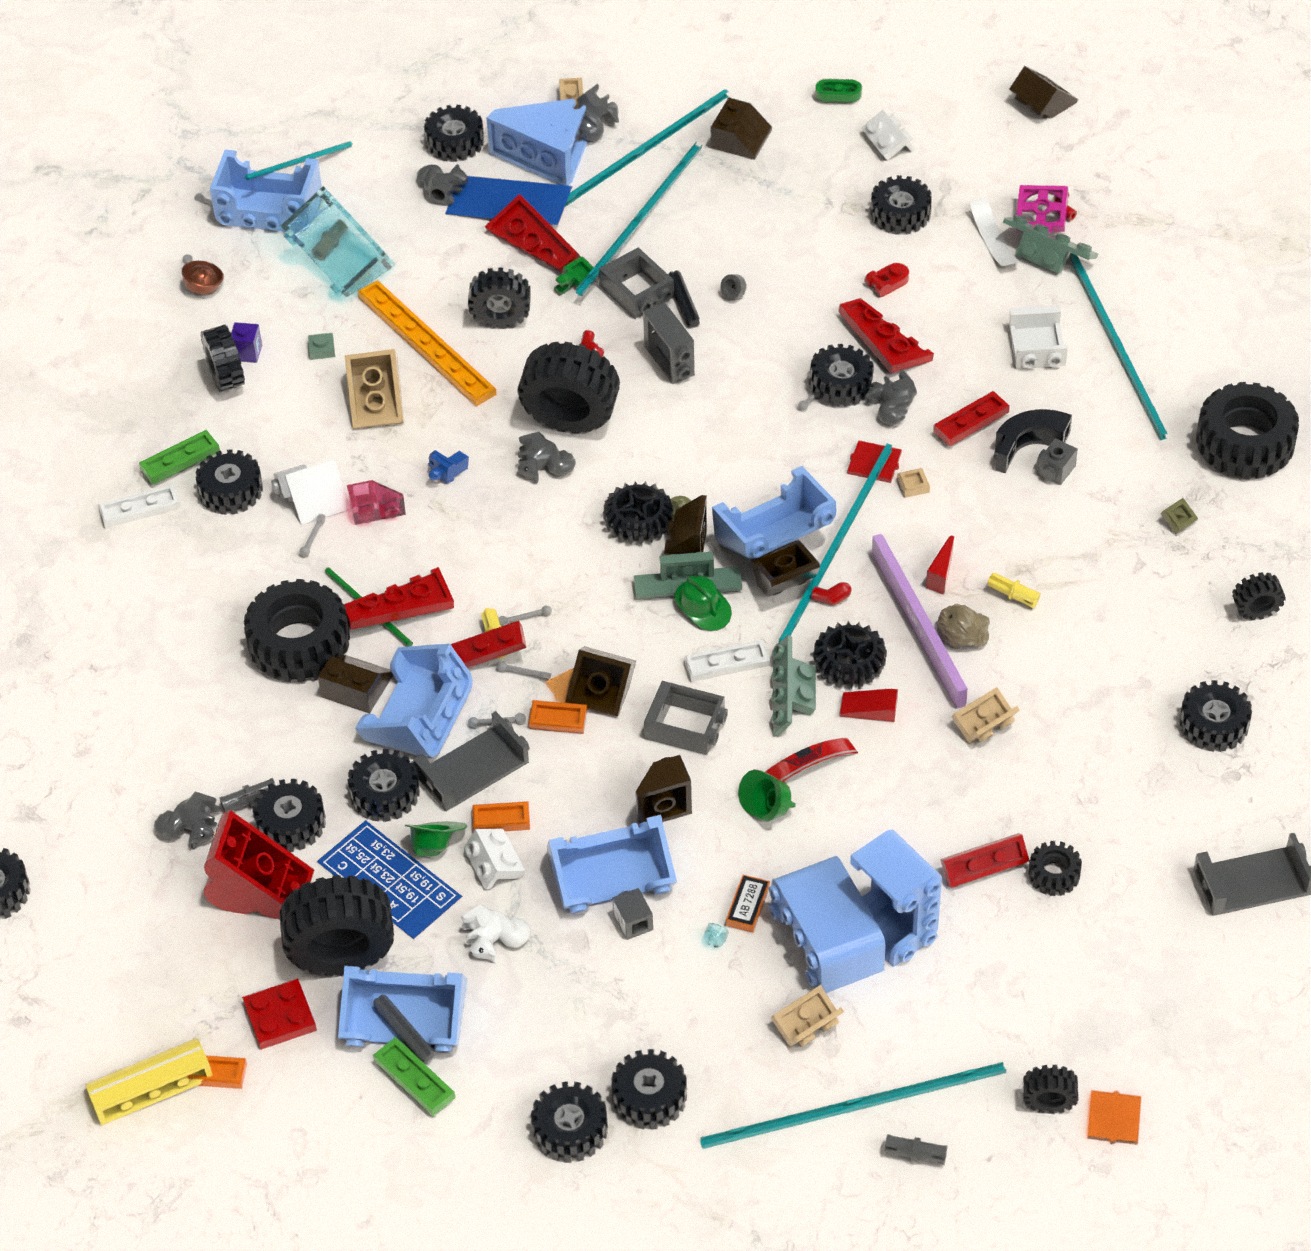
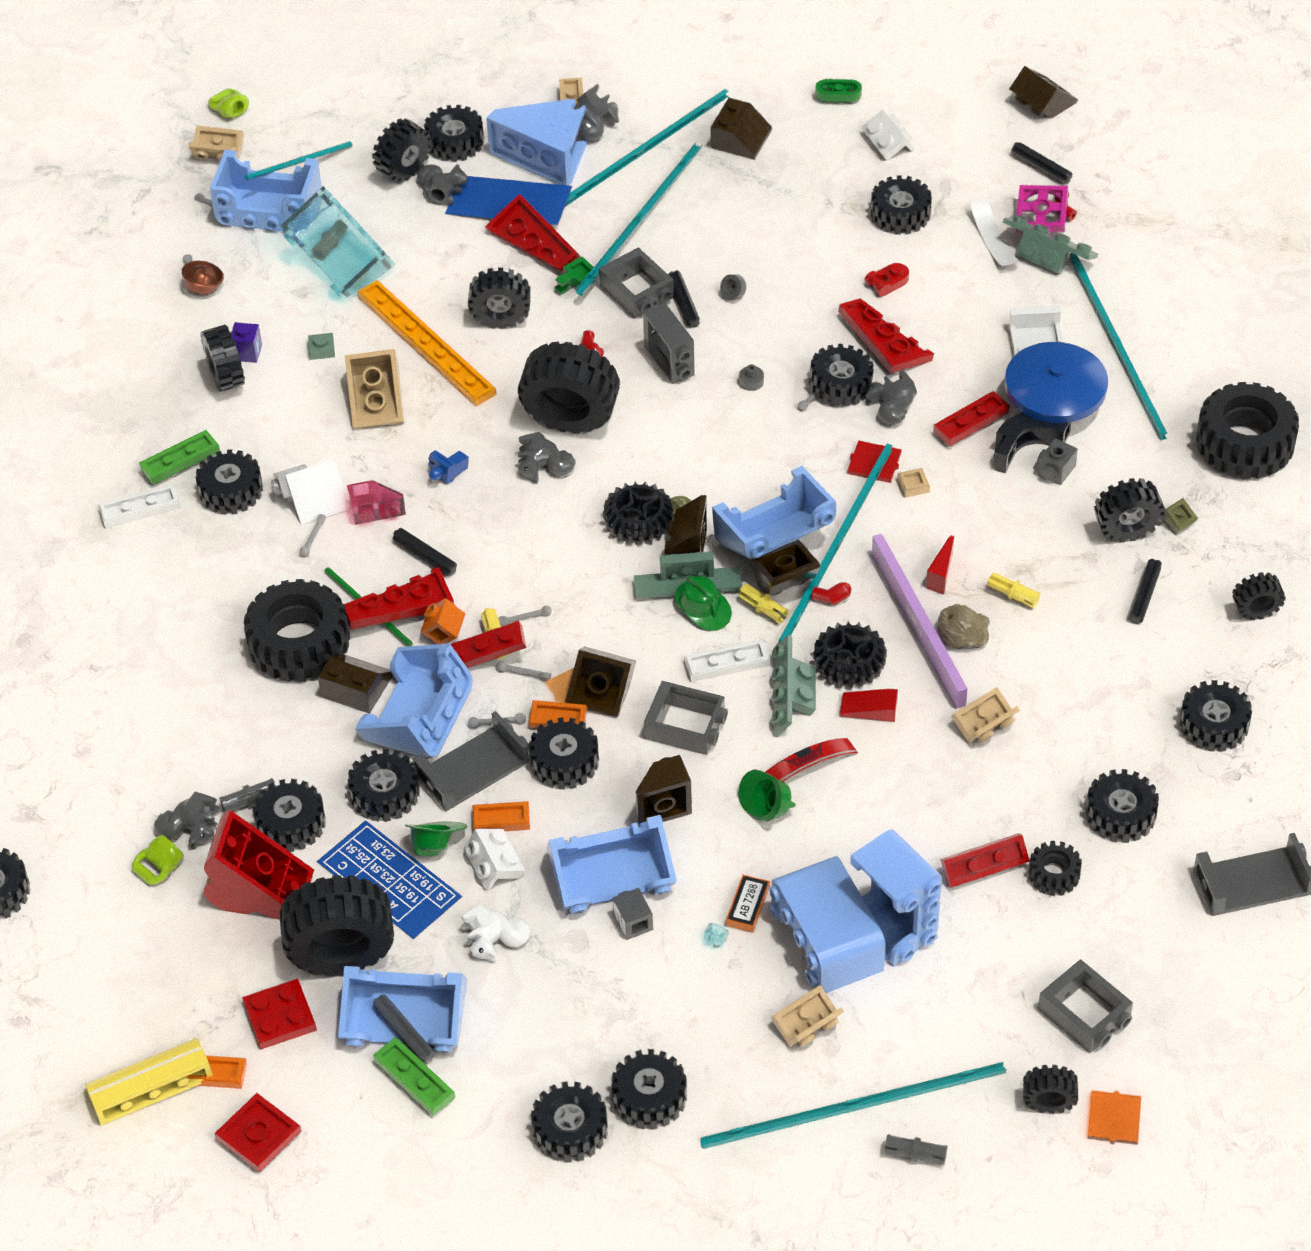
(163, 855): none -> lime piece
(213, 142): none -> tan bracket
(229, 103): none -> lime piece
(258, 1132): none -> red plate
(401, 150): none -> black wheel
(424, 551): none -> black axle
(442, 622): none -> orange brick
(572, 765): none -> black wheel
(751, 378): none -> dark grey tile
(763, 603): none -> light yellow axle
(1041, 162): none -> black axle
(1056, 382): none -> blue dish
(1081, 974): none -> dark grey window
(1120, 791): none -> black wheel
(1129, 510): none -> black wheel
(1145, 591): none -> black axle

